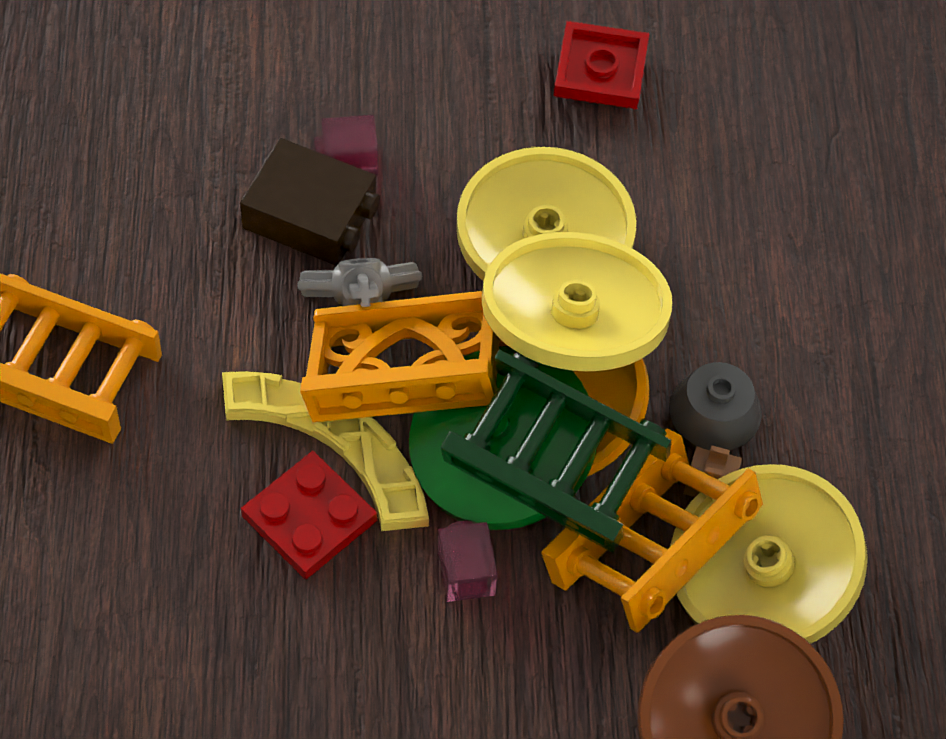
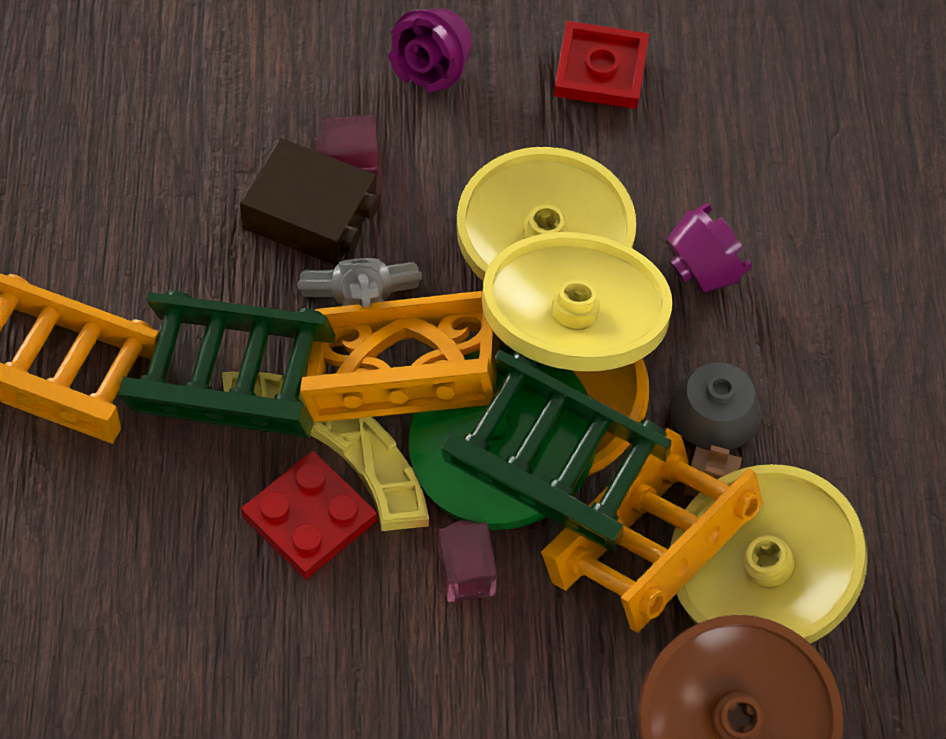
(239, 406): none -> dark green fence
(430, 48): none -> magenta cone
(706, 251): none -> magenta cone

